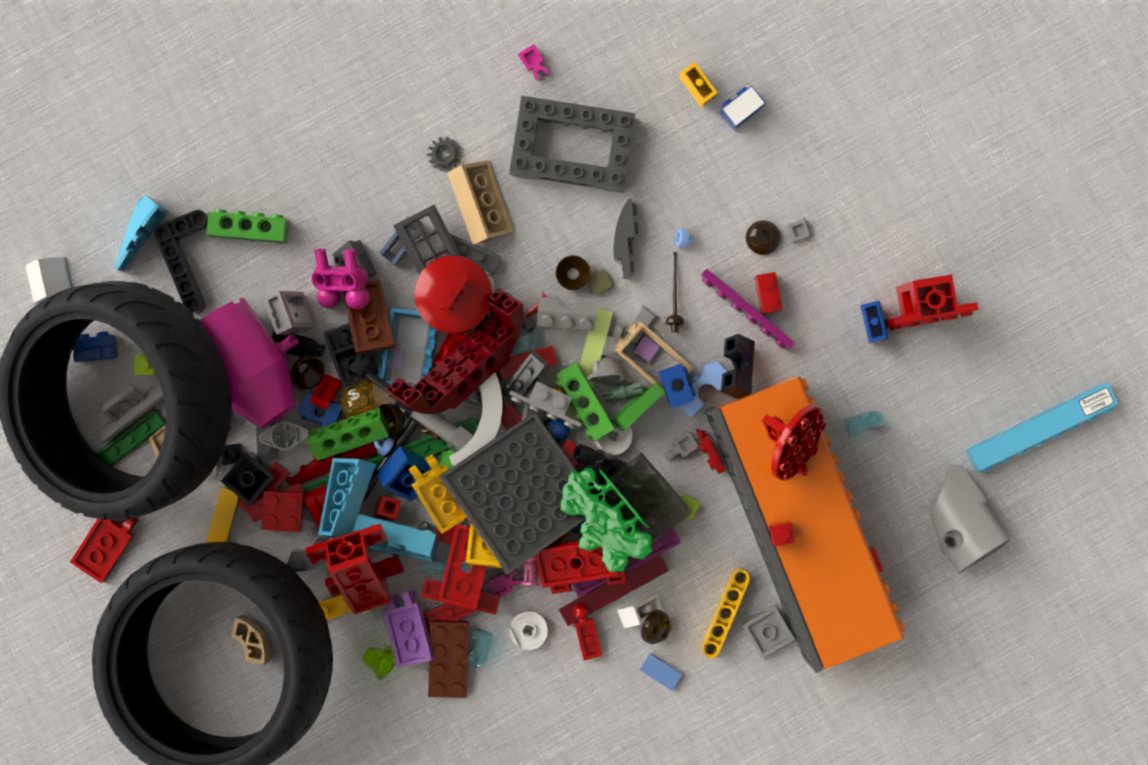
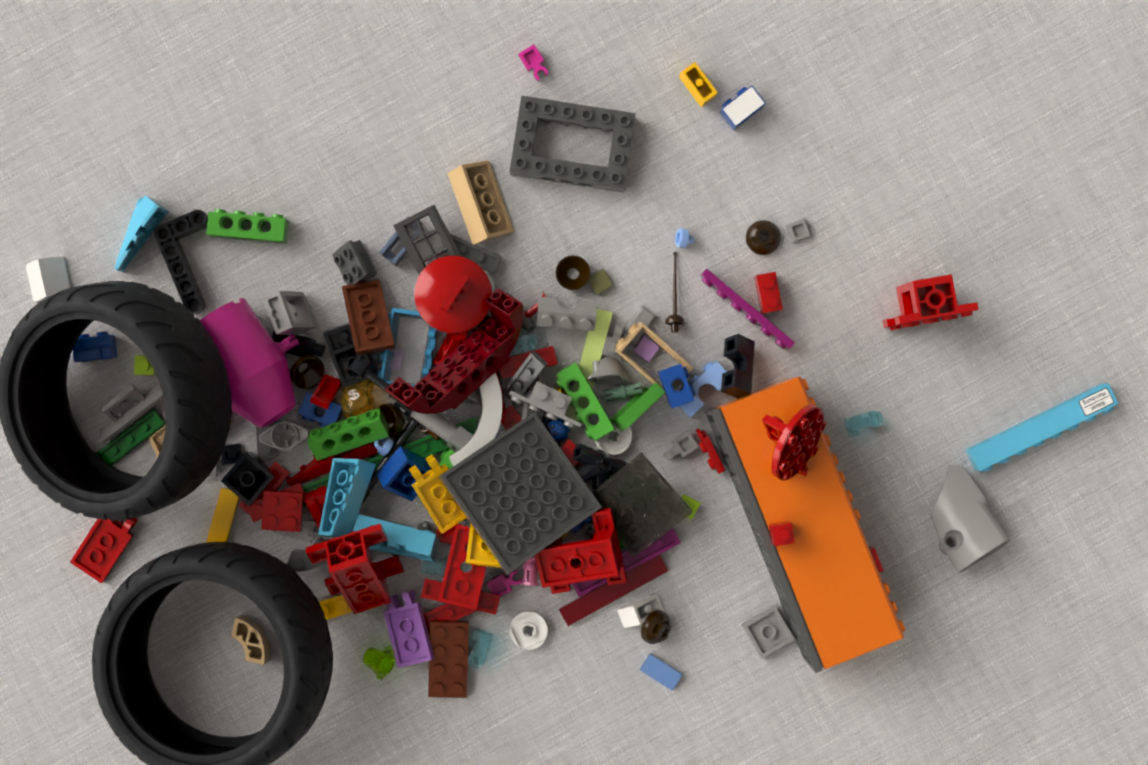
(333, 279): dark pink piece -> none
(387, 508): red brick -> none
(439, 147): dark grey gear -> none
(586, 633): red plate -> none
(604, 523): green plant -> none
(624, 231): dark grey slope -> none
(725, 622): yellow beam -> none
(874, 321): blue brick -> none

